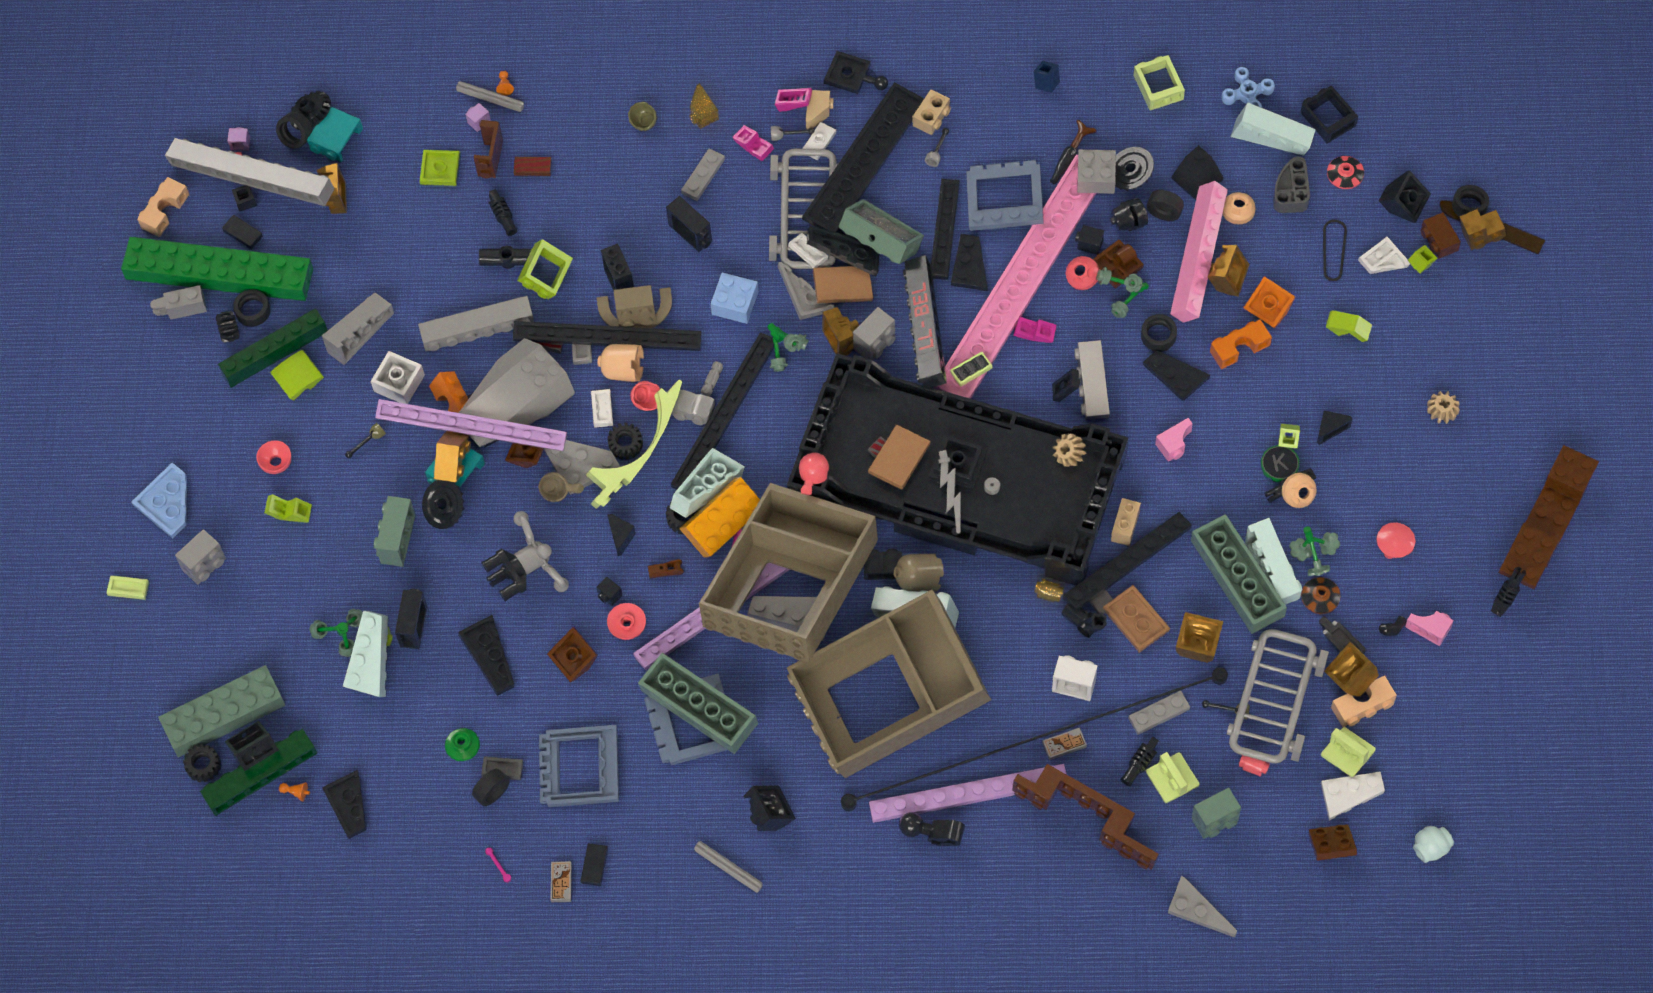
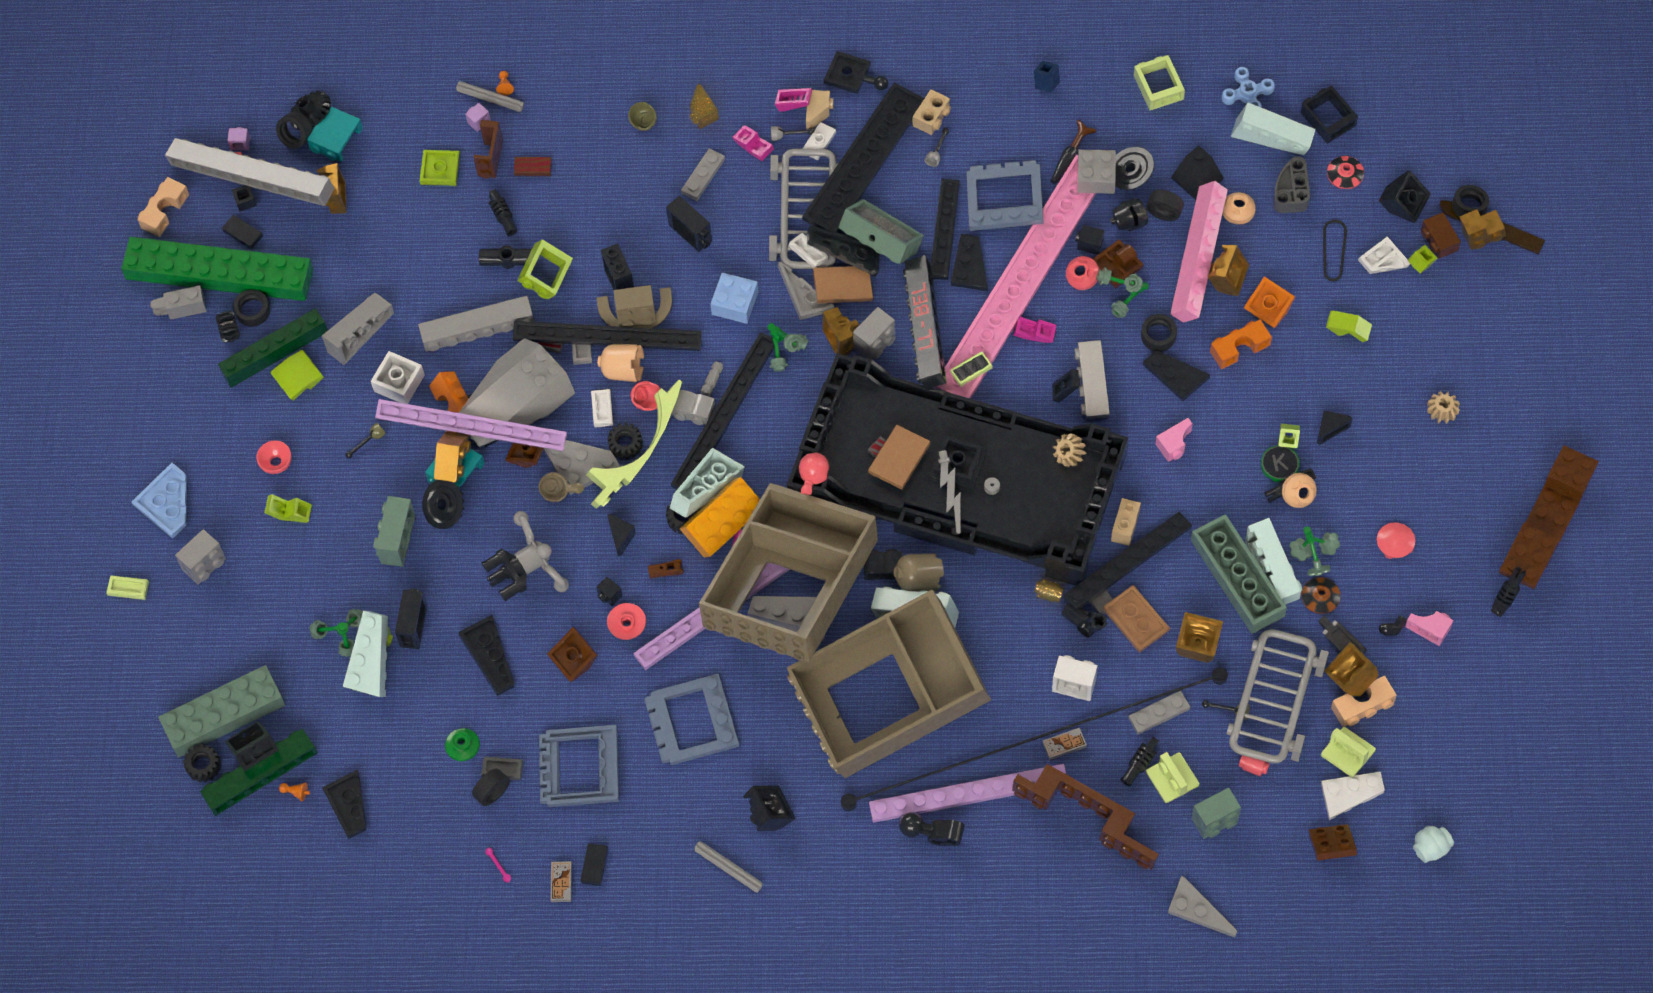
(698, 703): sand green brick -> none

